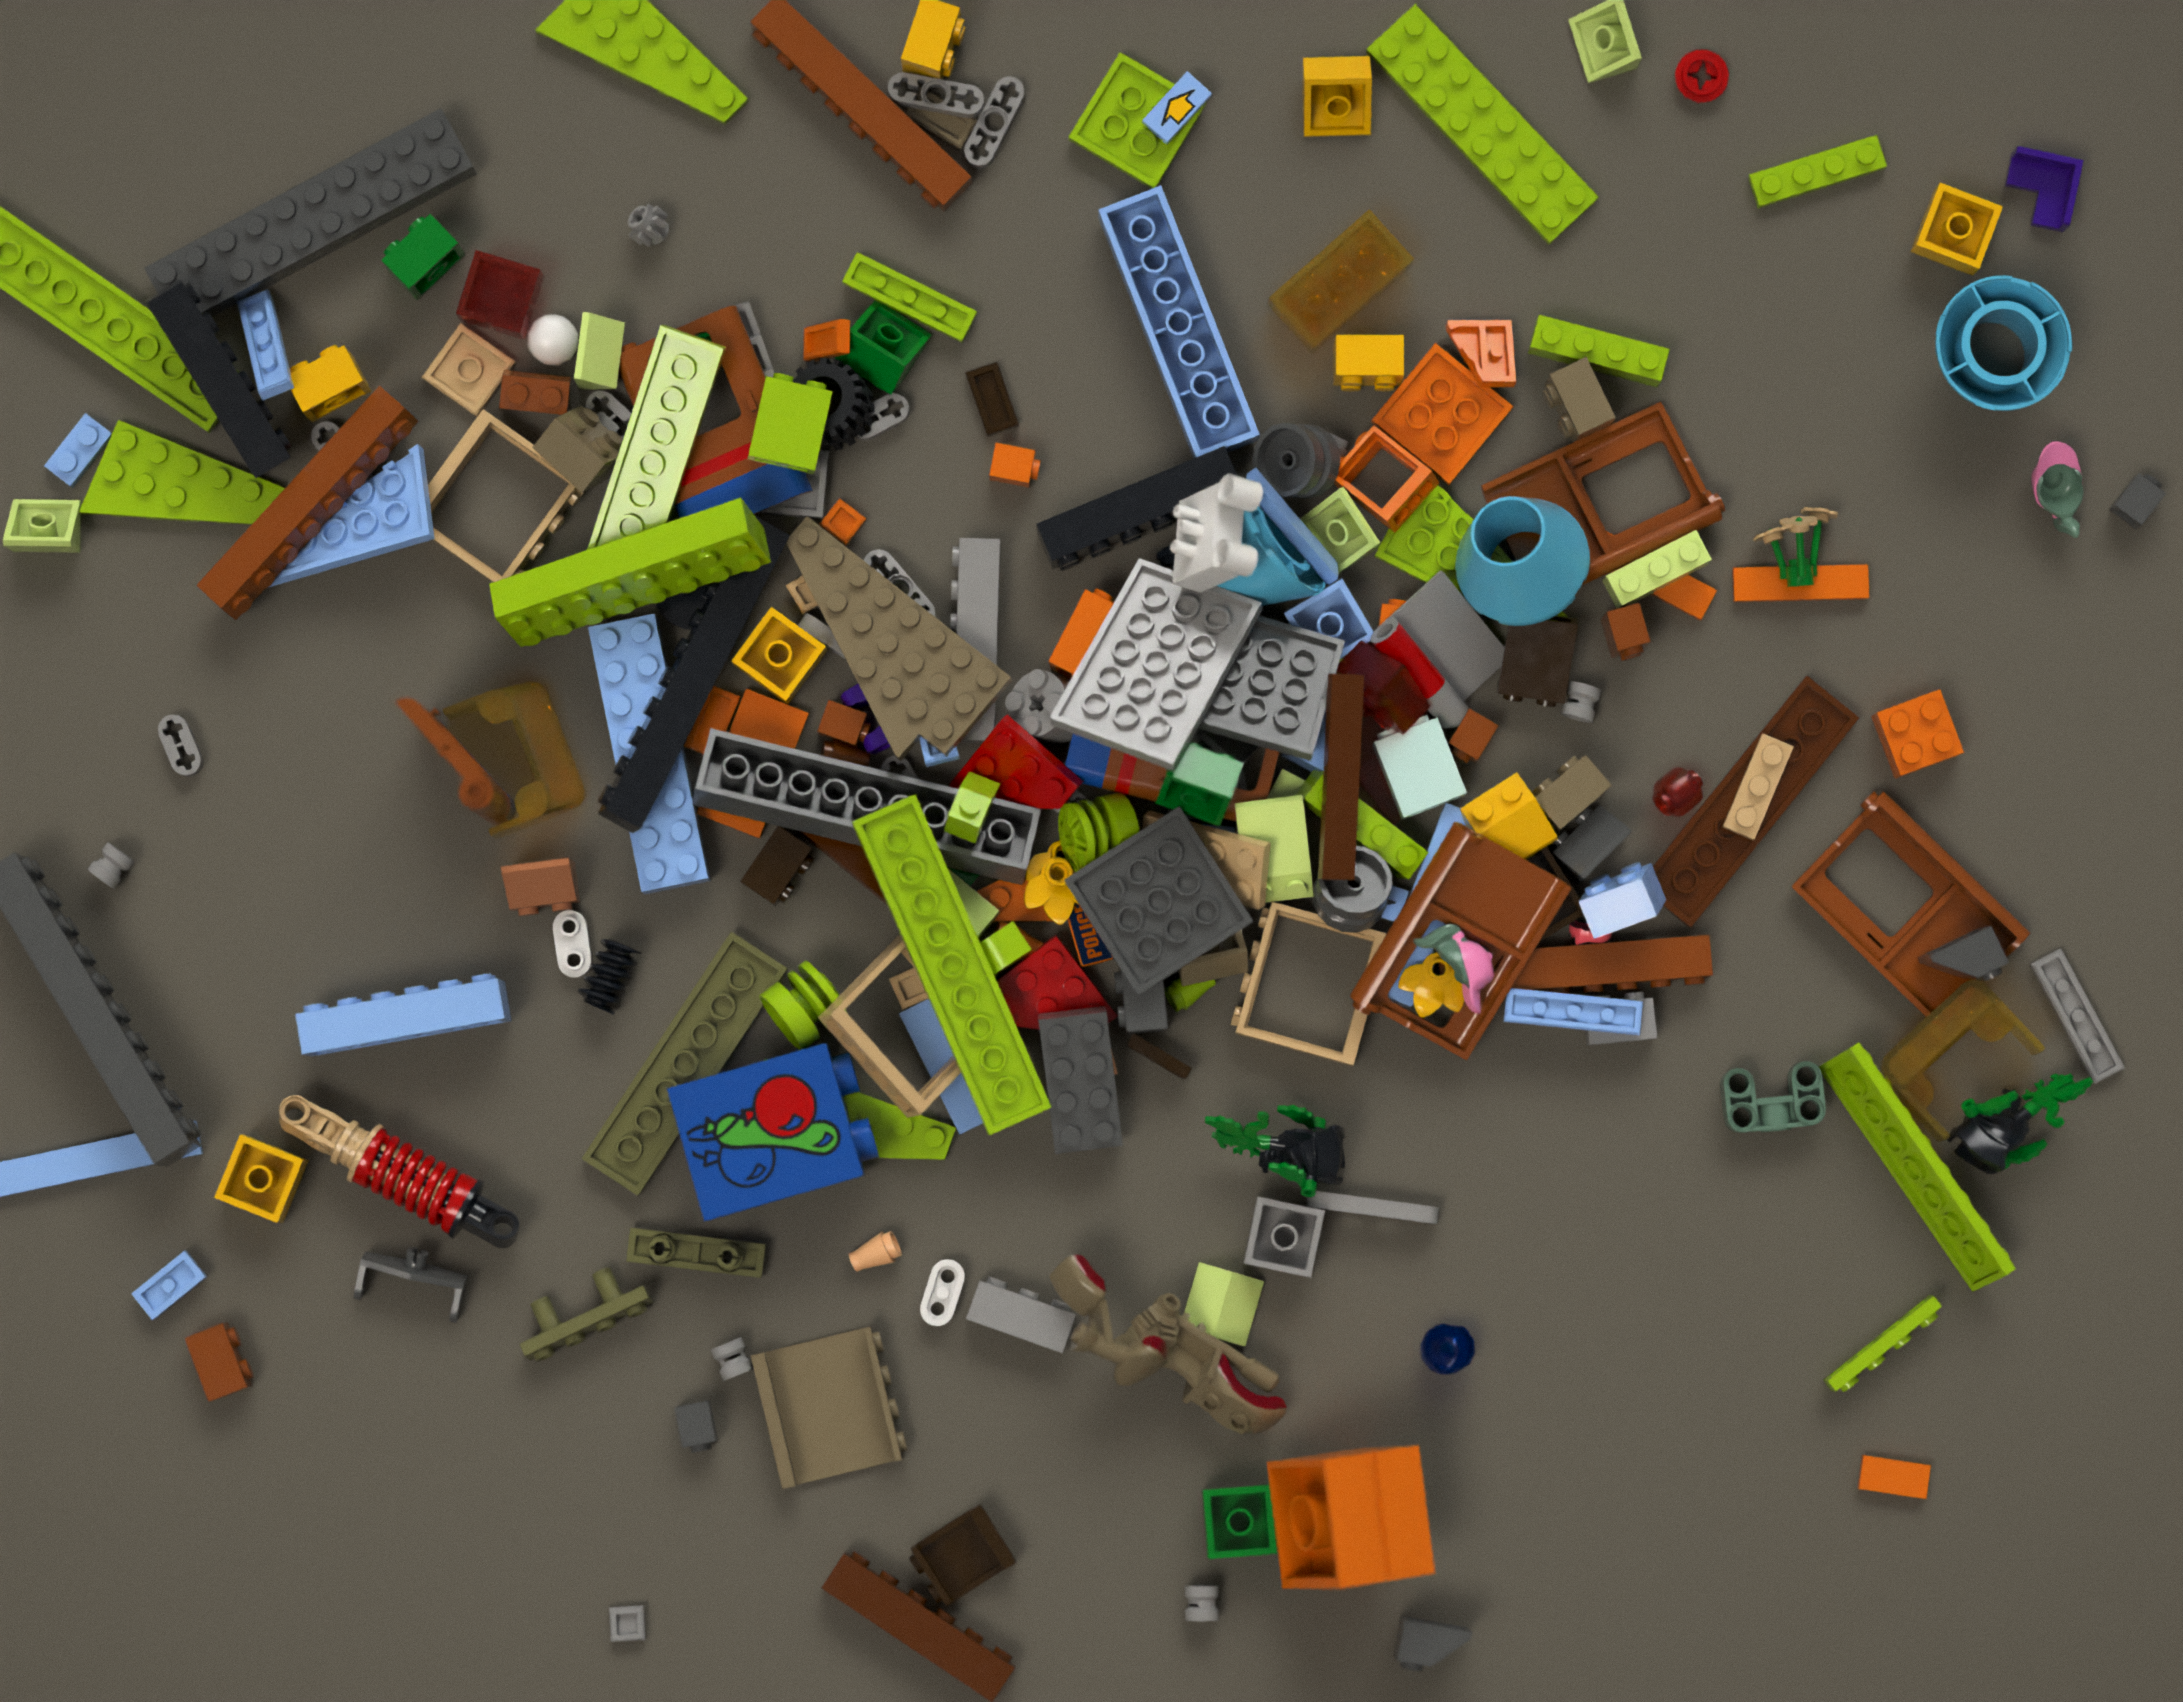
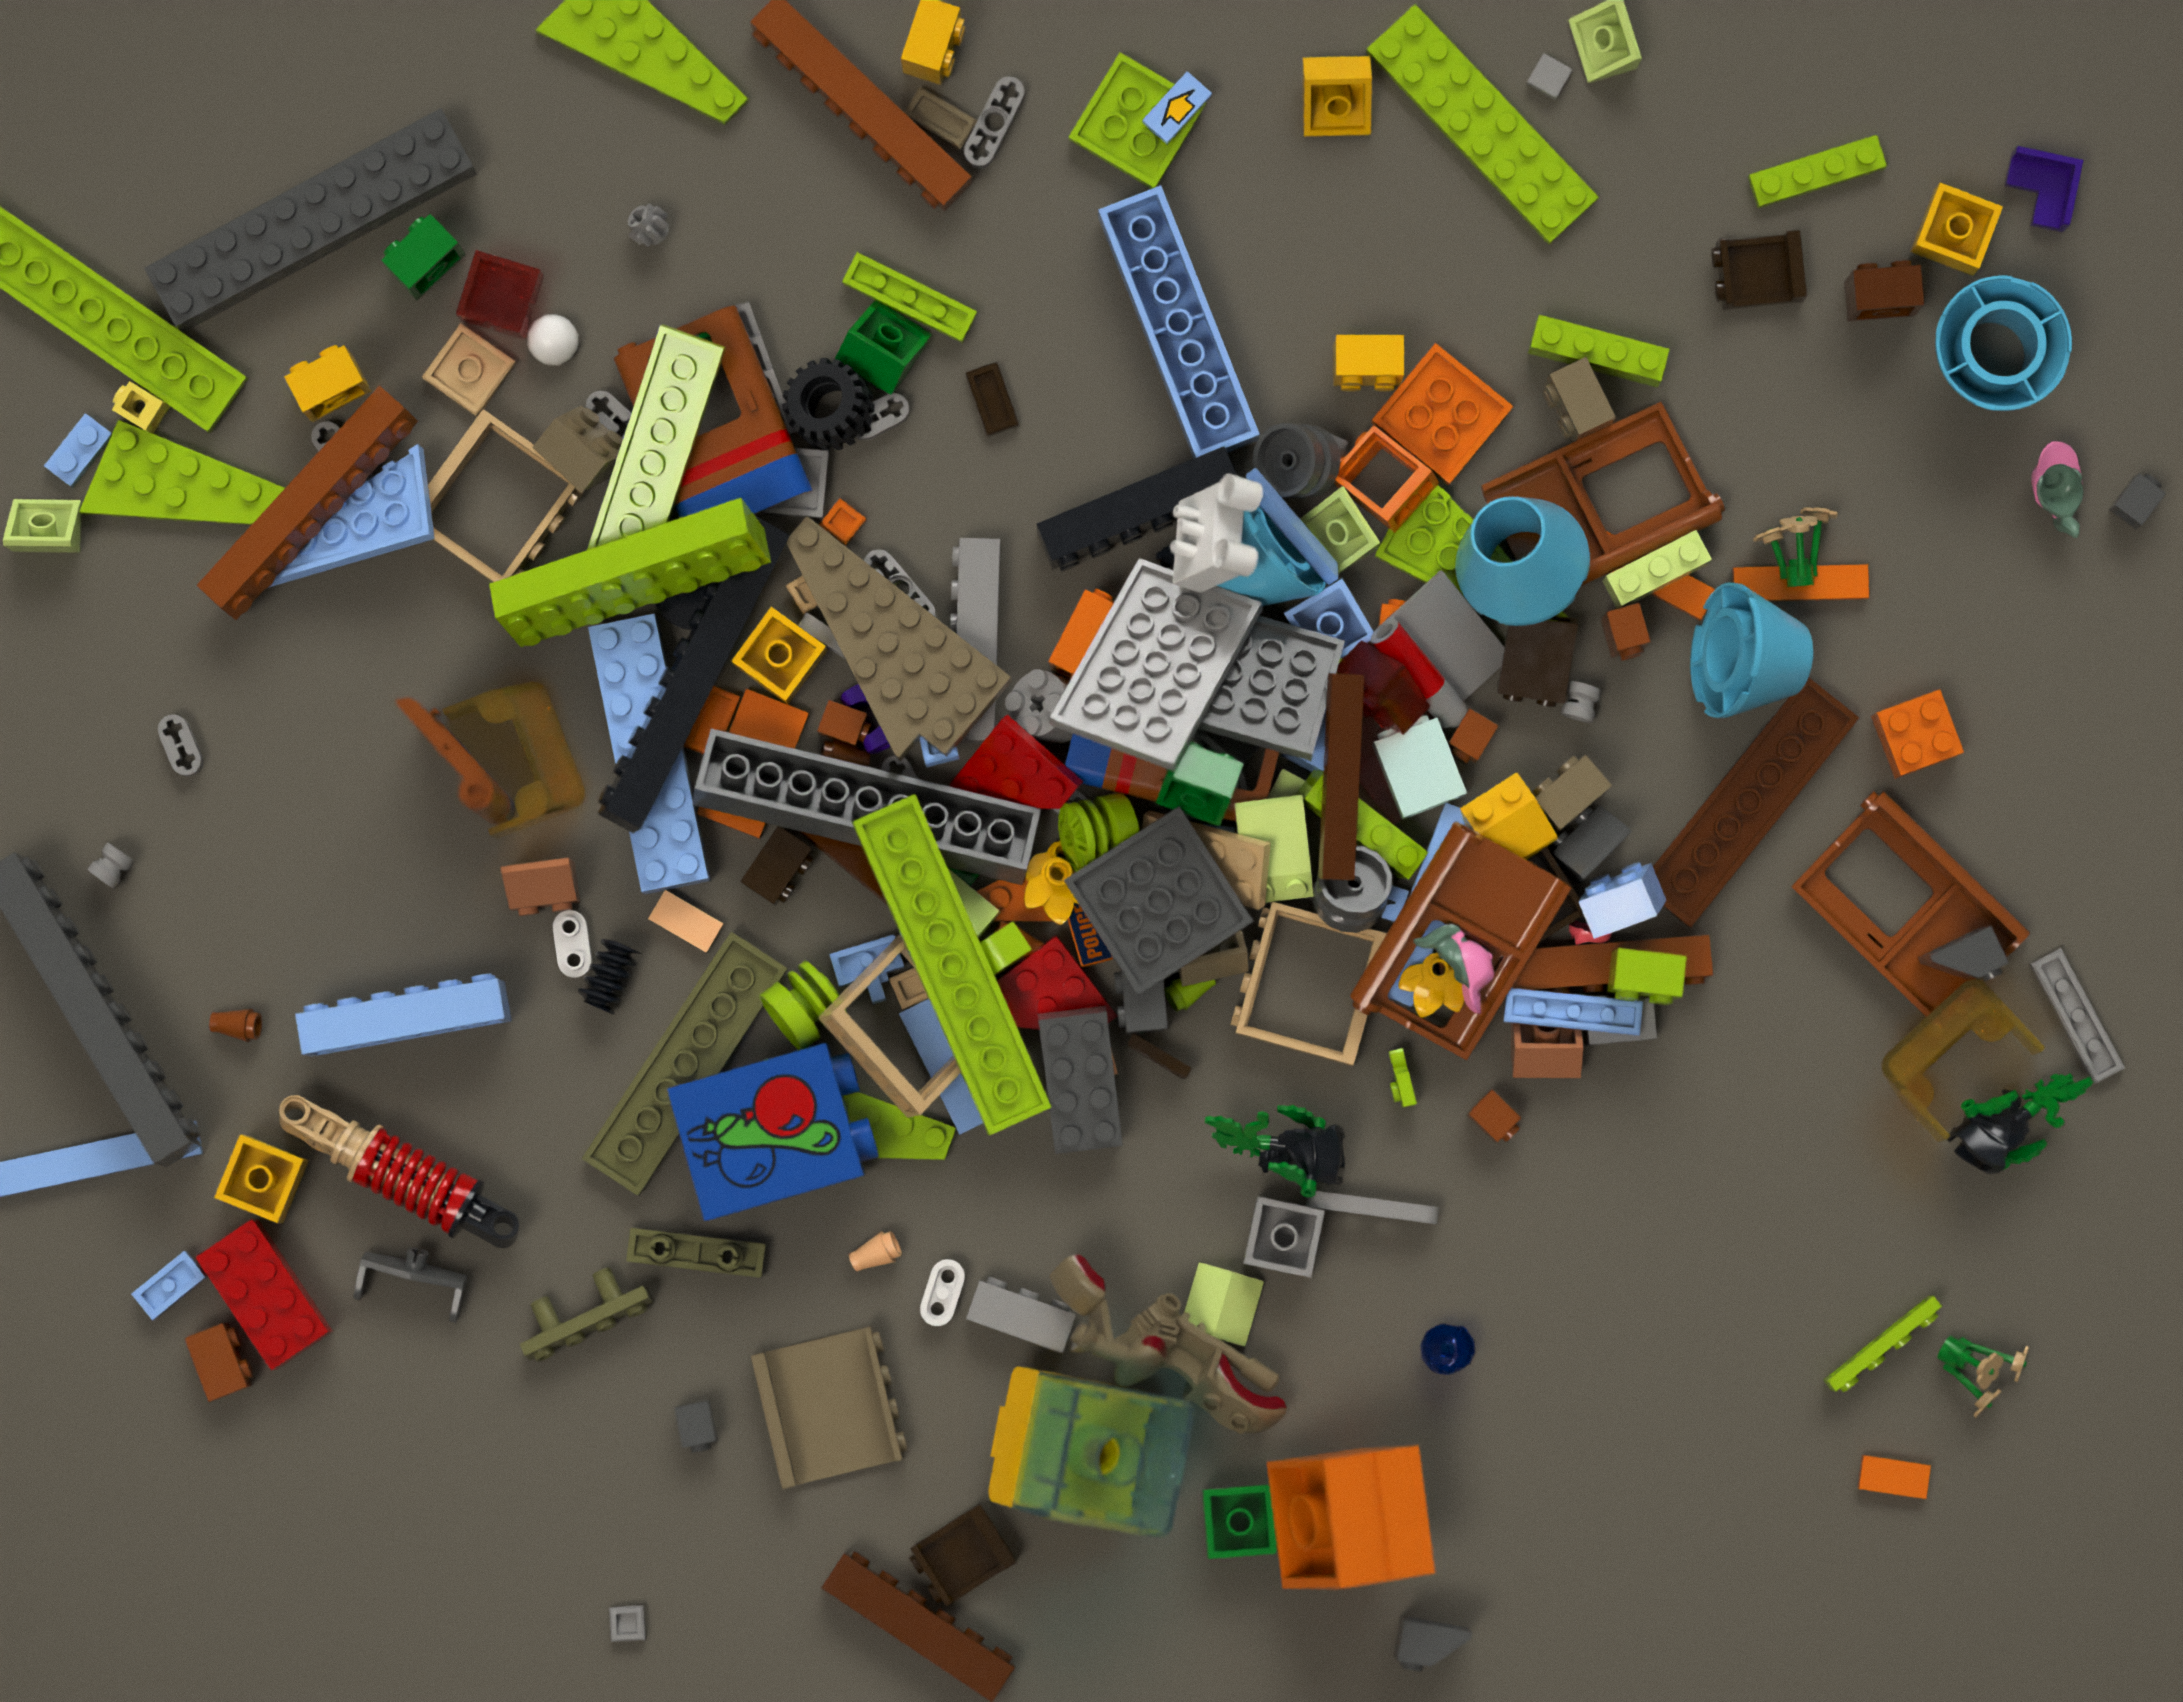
(126, 401): none -> light yellow brick
(218, 378): black brick -> none
(237, 1024): none -> dark orange cone
(264, 1294): none -> red brick
(265, 344): light blue tile -> none
(535, 392): dark orange brick -> none
(598, 352): yellowish green slope -> none
(686, 921): none -> light nougat tile
(734, 1366): light grey wheel -> none
(790, 423): lime panel -> none
(827, 340): orange tile -> none
(853, 961): none -> light blue hinge
(943, 107): light grey beam -> none
(971, 807): lime slope -> none
(1014, 465): orange brick -> none
(1090, 1452): none -> clear light blue piece
(1201, 1603): light grey wheel -> none
(1340, 281): clear yellow brick -> none
(1402, 1087): none -> lime plate
(1486, 349): orange wing -> none
(1495, 1117): none -> dark orange brick
(1545, 1052): none -> nougat slope
(1549, 76): none -> light grey tile
(1646, 974): none -> lime brick
(1677, 792): clear red head -> none
(1714, 67): red gear -> none
(1747, 653): none -> medium azure cone
(1757, 786): tan plate -> none
(1760, 271): none -> dark brown panel
(1773, 1112): sand green beam -> none
(1884, 291): none -> reddish brown brick
(1916, 1167): lime plate -> none
(1957, 1354): none -> plant

